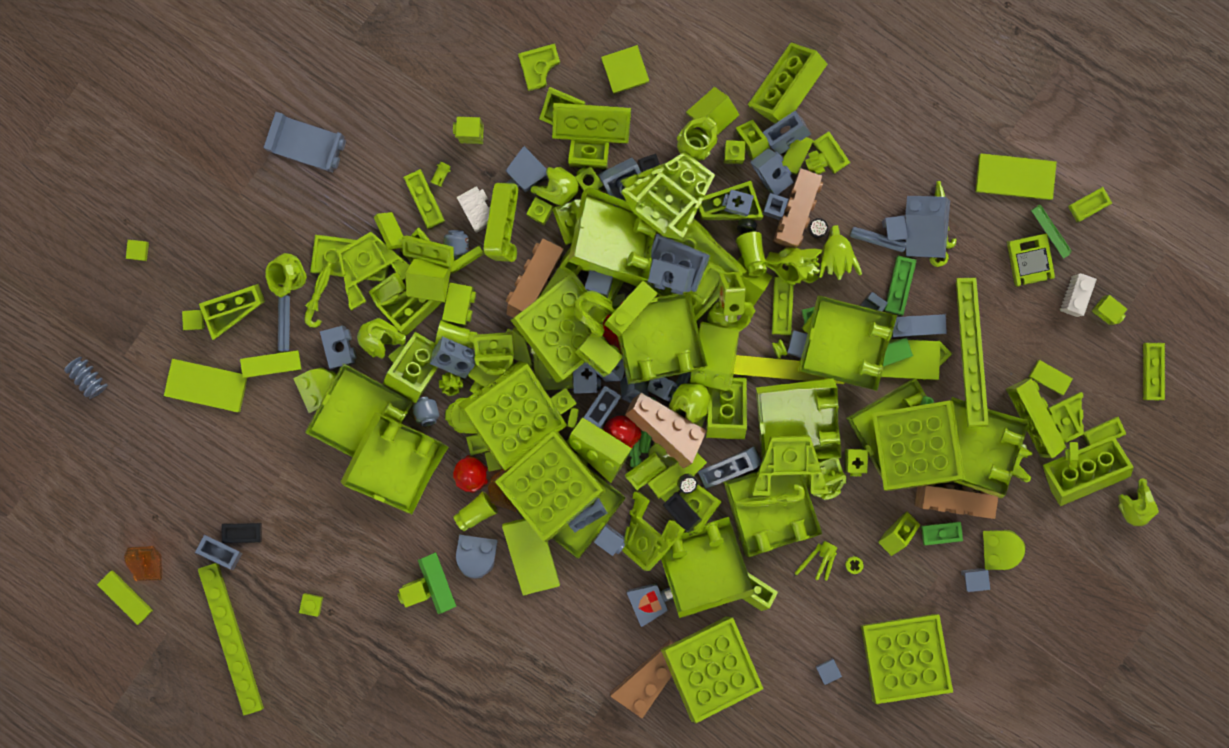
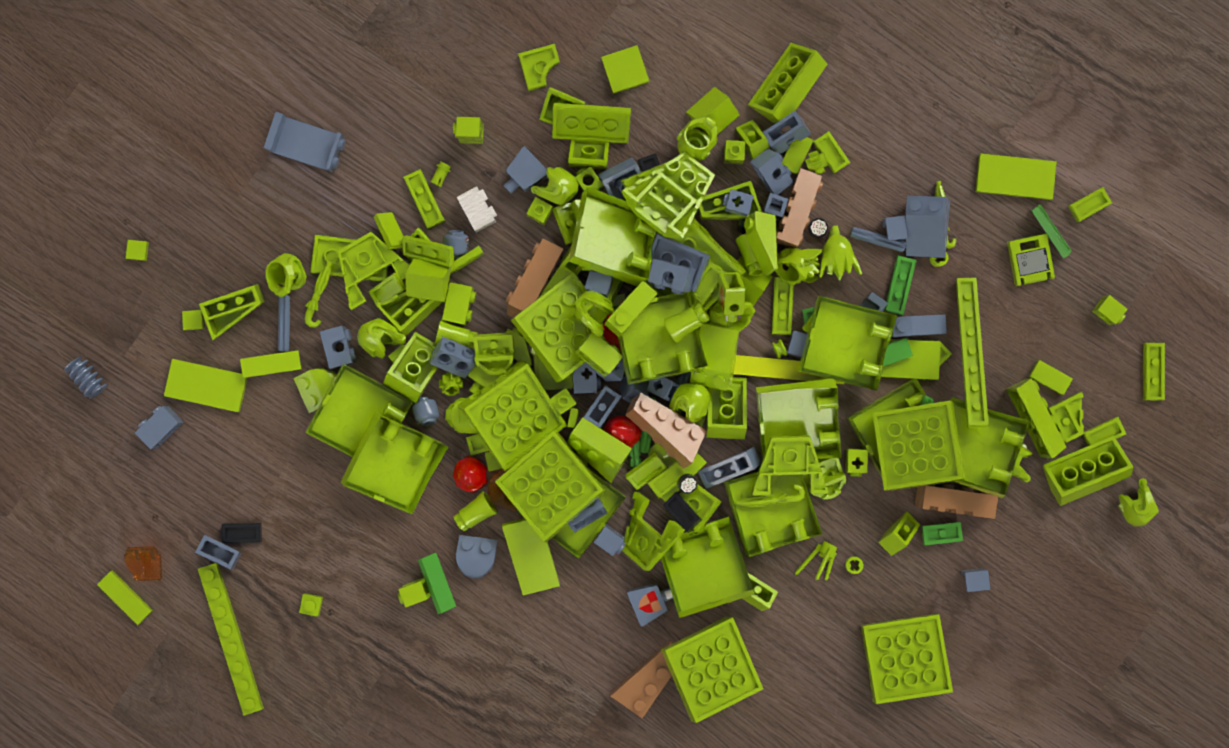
(158, 427): none -> sand blue brick
(500, 223): lime beam -> none
(686, 322): none -> lime plant
(762, 238): none -> lime slope
(828, 671): sand blue tile -> none
(1002, 549): lime slope -> none
(1071, 454): lime plate -> none
(1078, 295): white brick -> none

